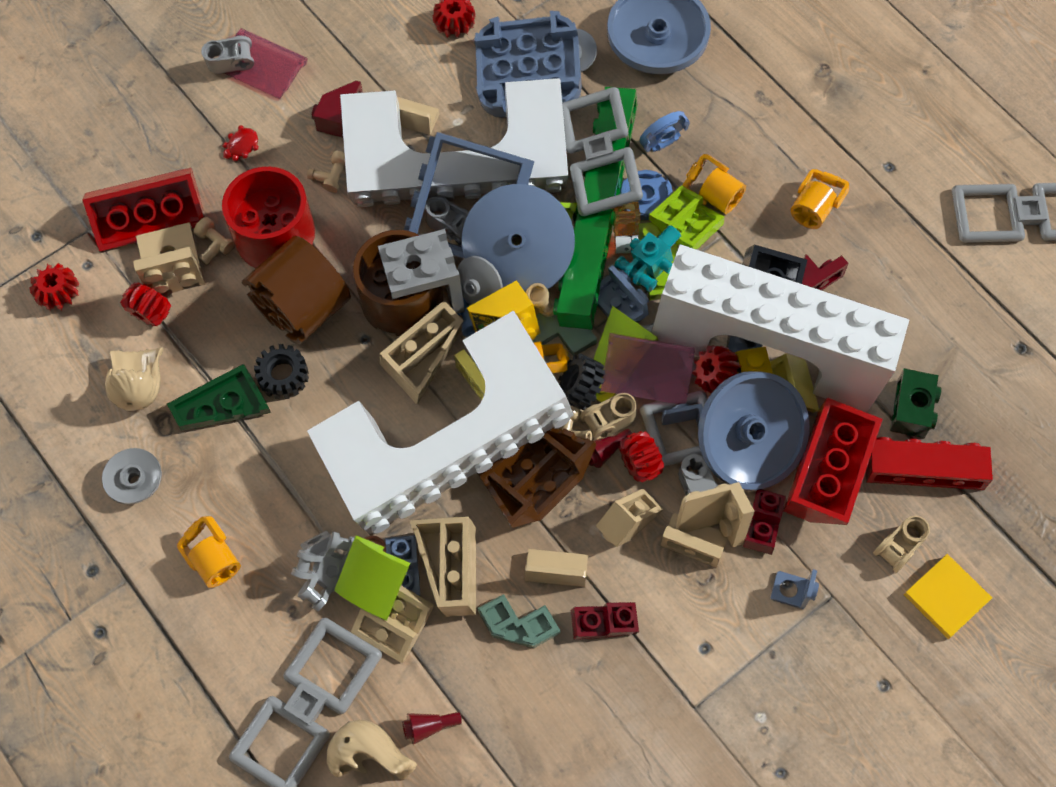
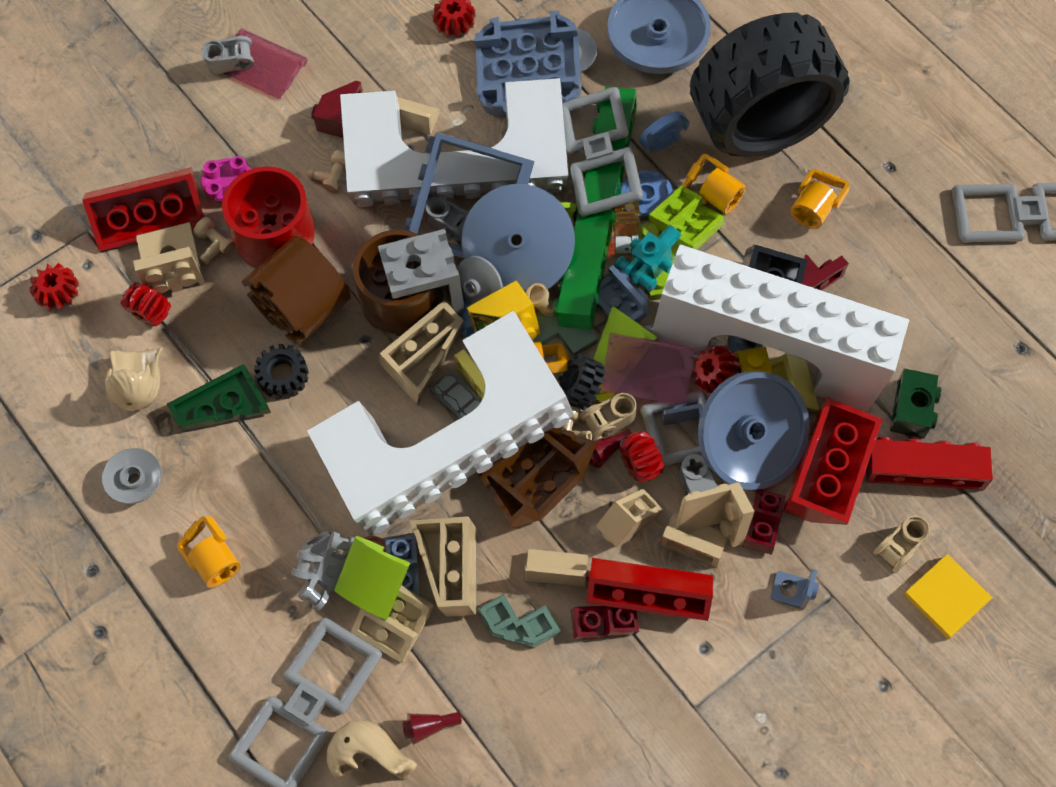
(220, 174): none -> dark pink dish
(240, 143): red piece -> none
(455, 395): none -> tile
(650, 589): none -> red brick
(769, 84): none -> black tyre

